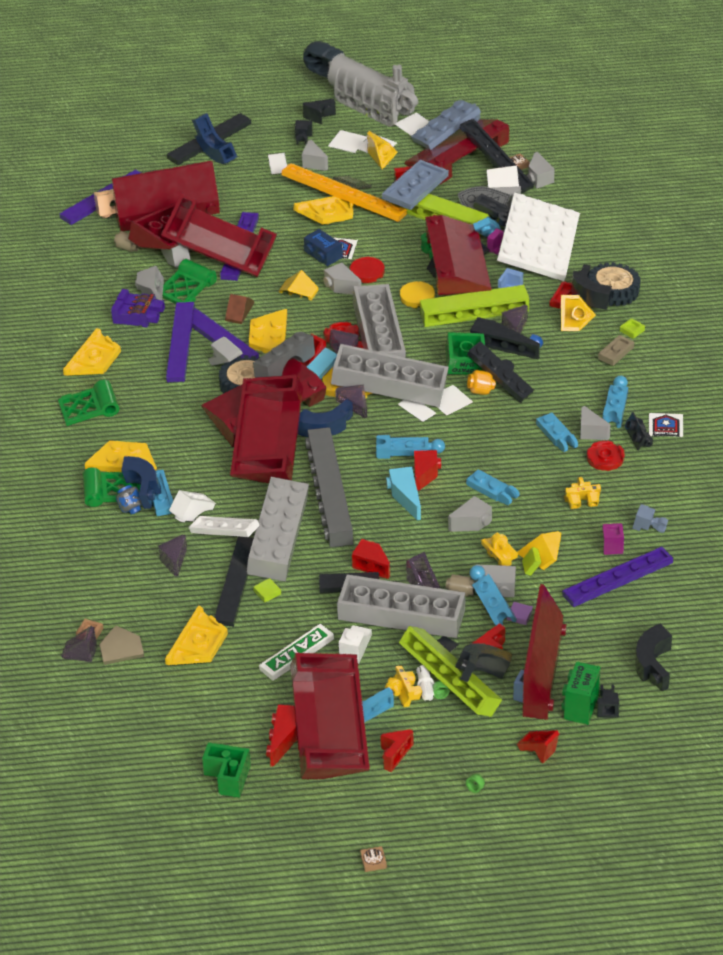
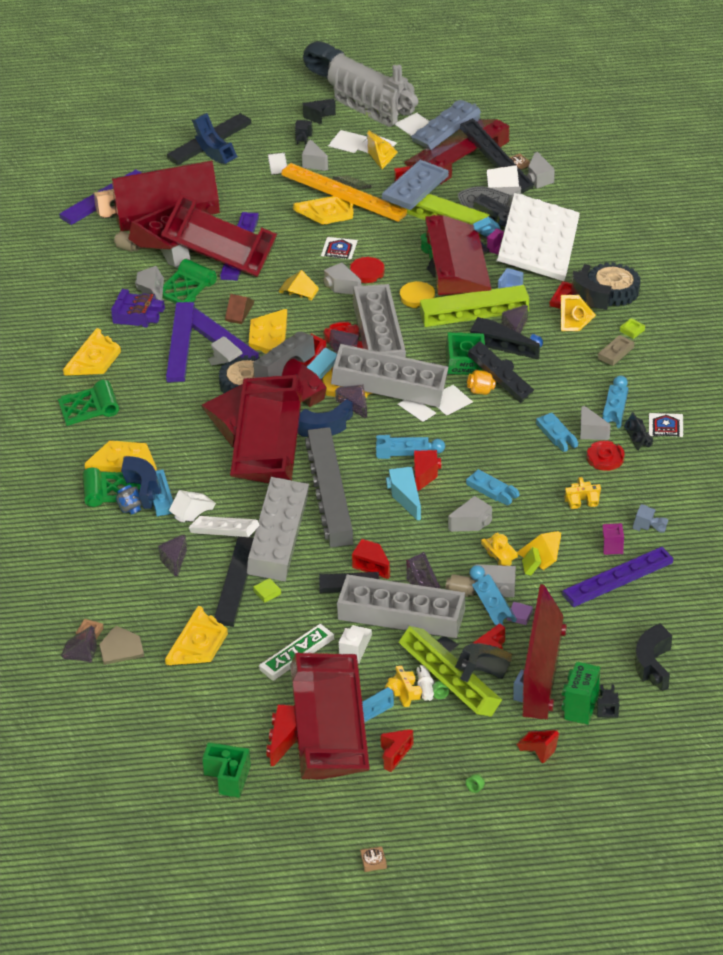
(323, 247): dark blue brick -> none

